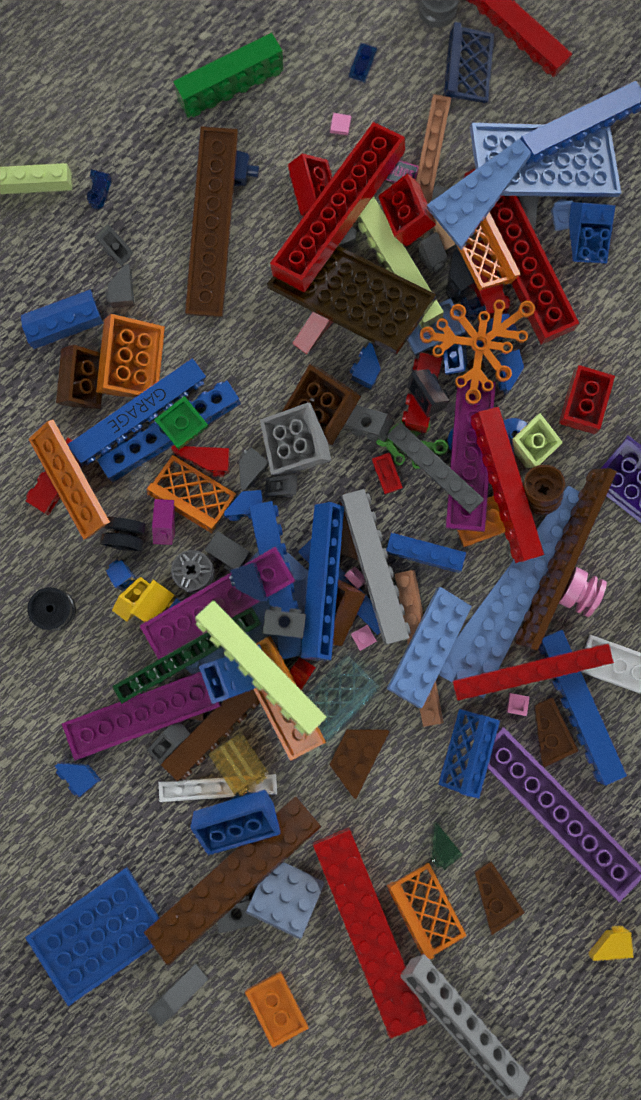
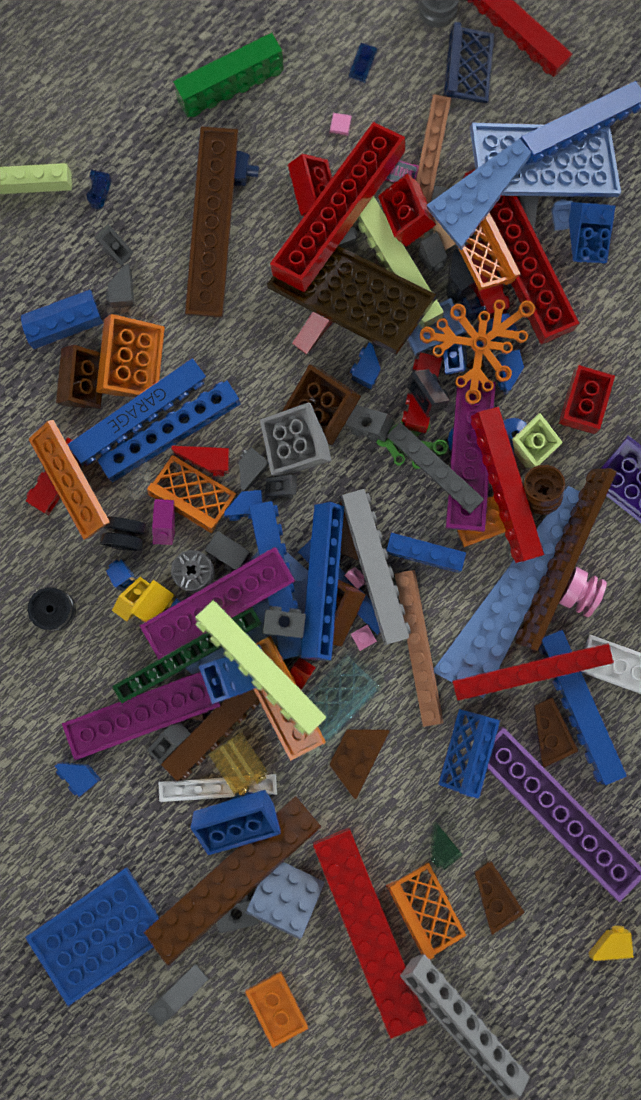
(181, 423): green plate -> none
(248, 581): dark blue slope -> none
(386, 473): red plate -> none
(429, 647): medium blue plate -> none
(517, 704): bright pink plate -> none

